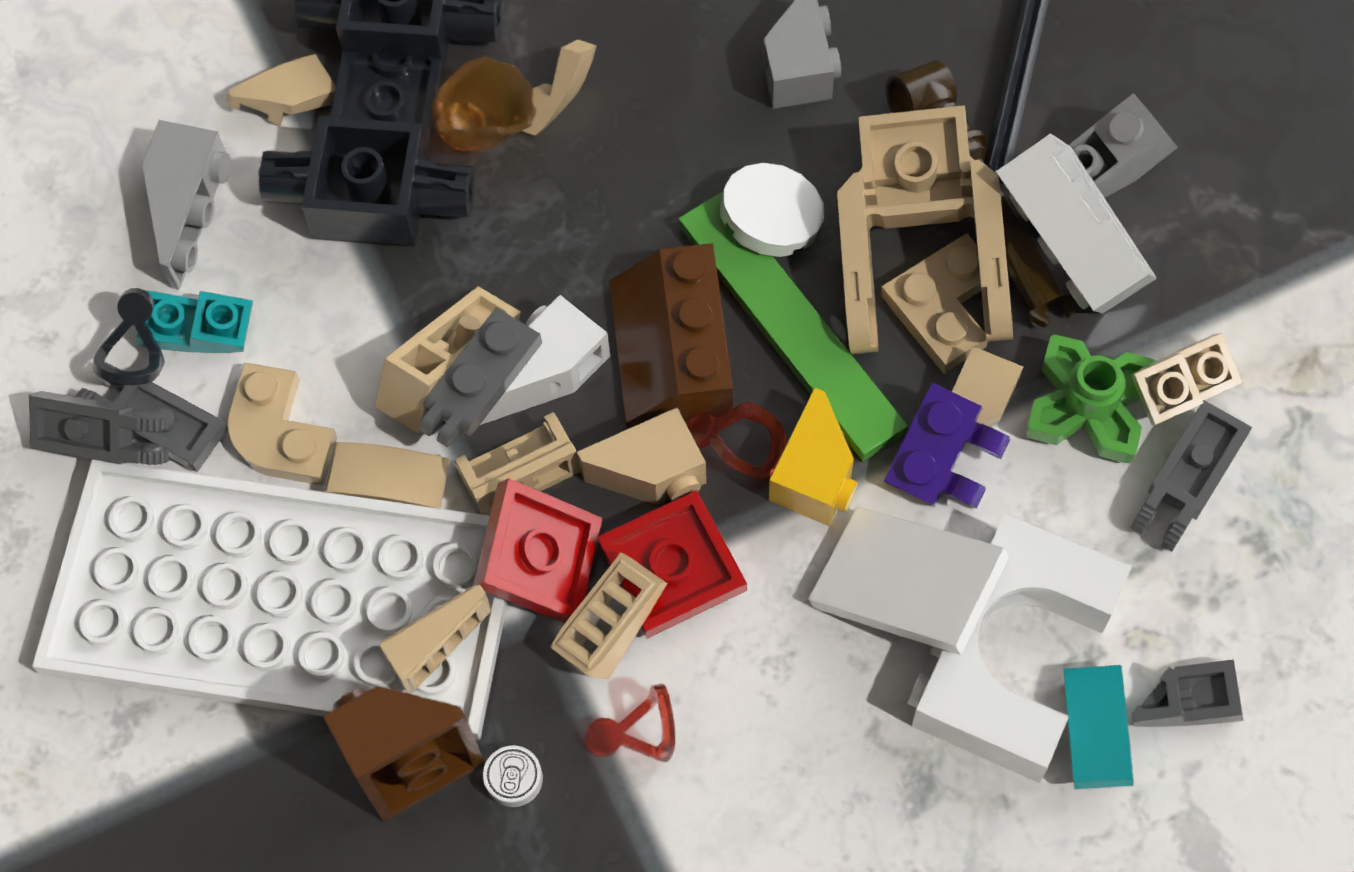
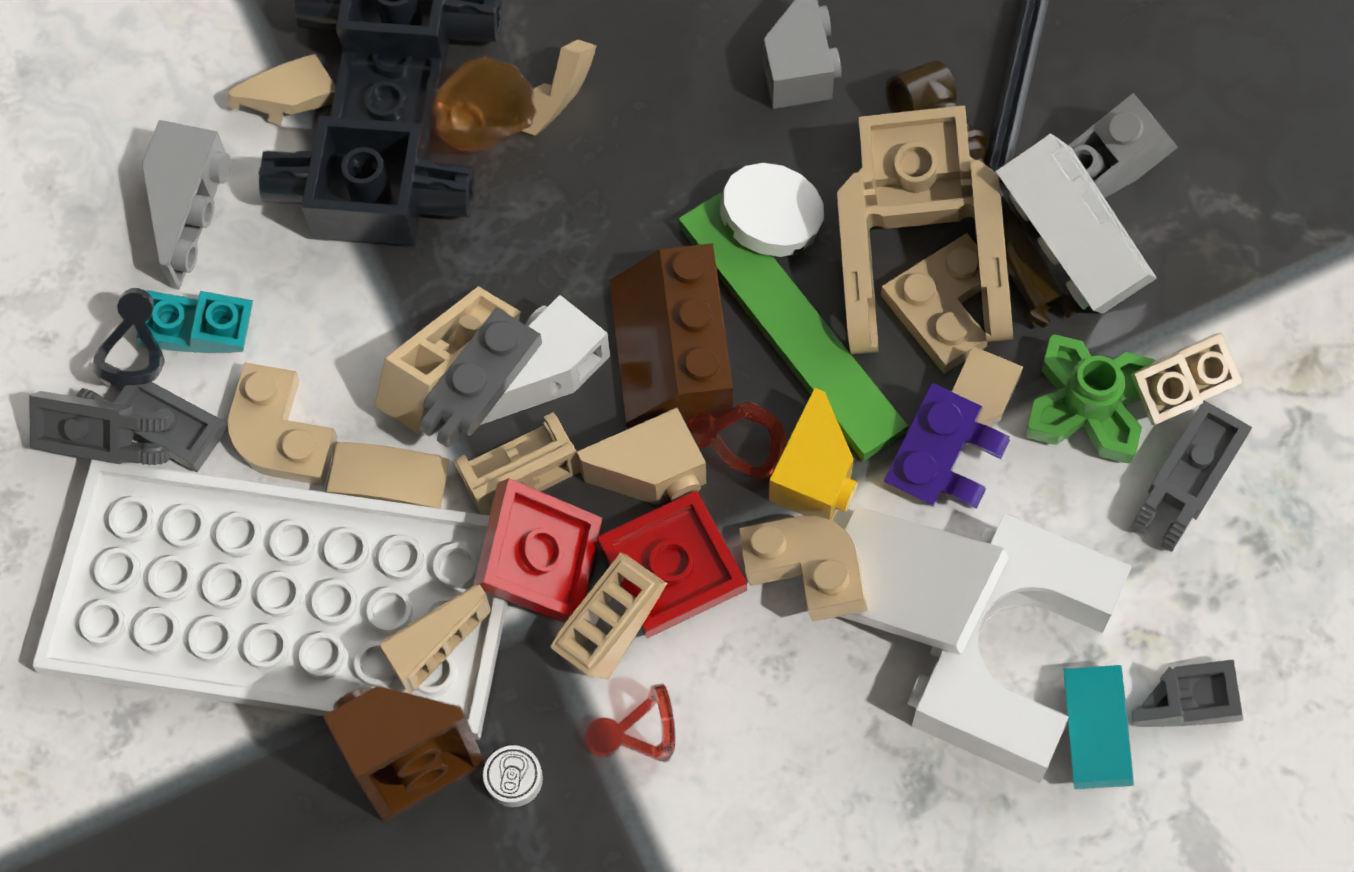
(812, 549): none -> tan plate

